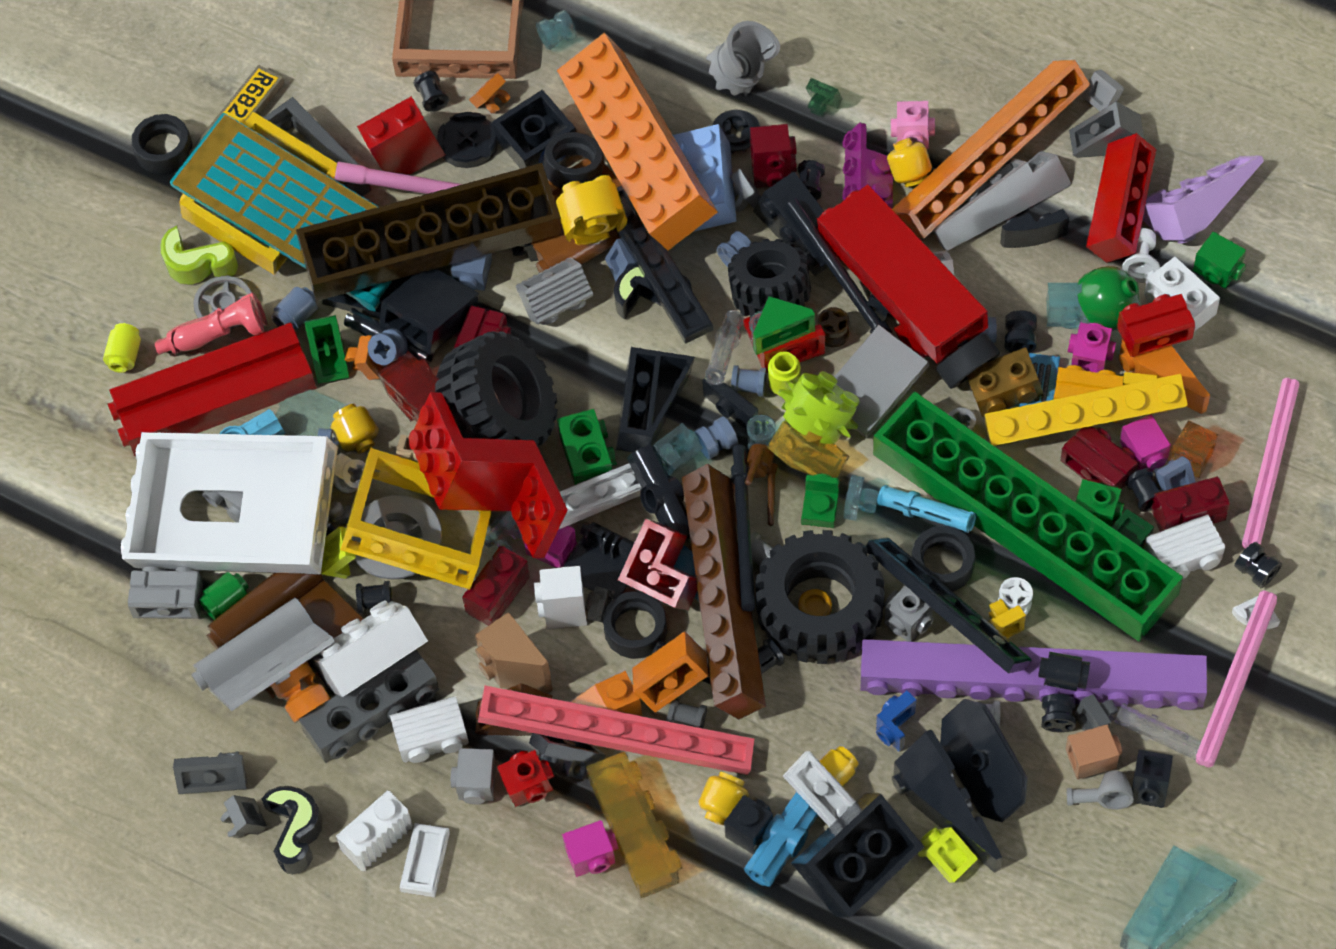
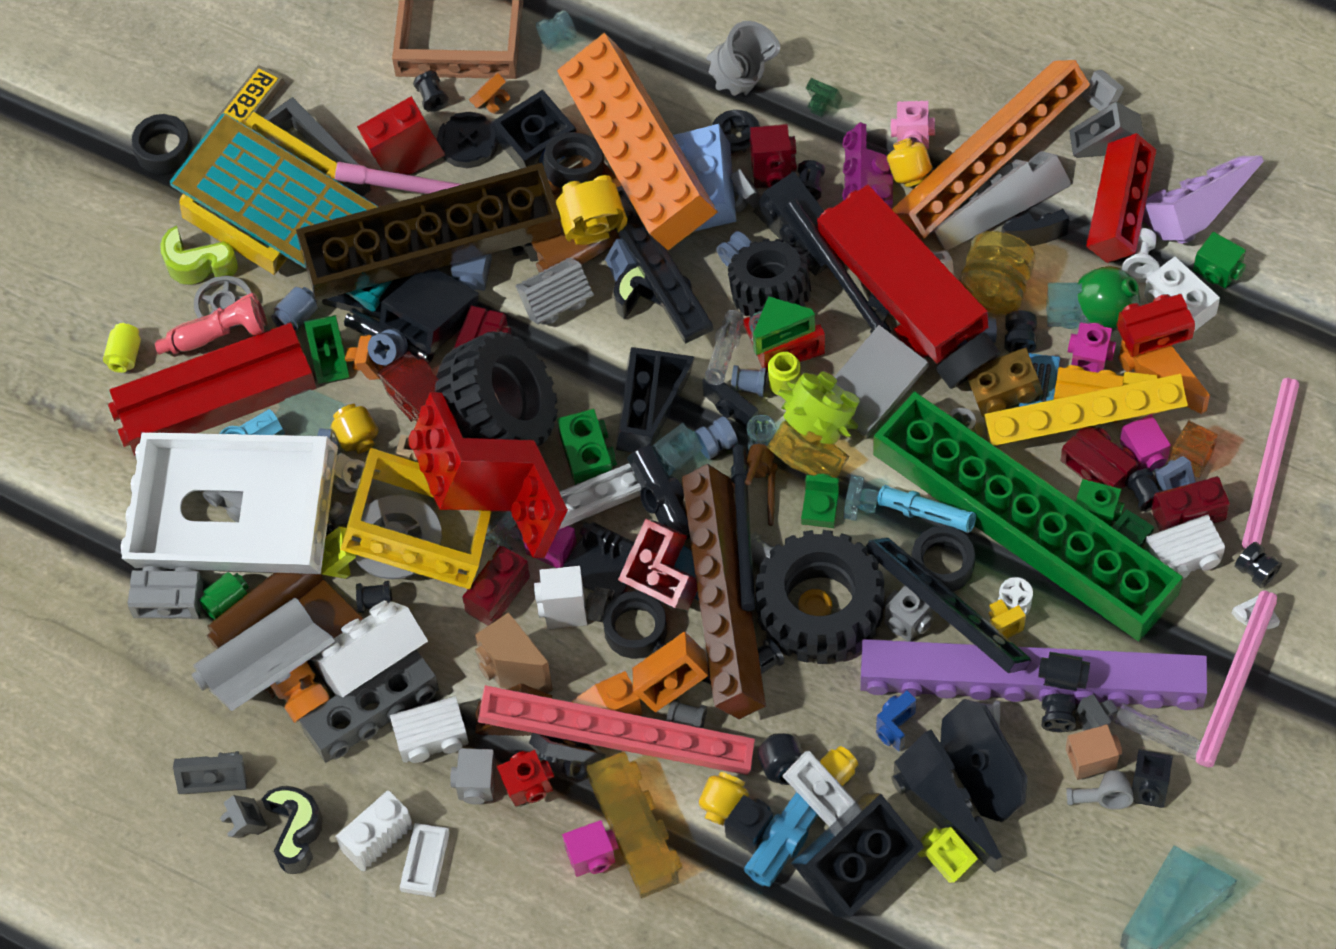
(778, 755): none -> black head
(839, 322): dark brown wheel -> none
(998, 271): none -> clear yellow wheel

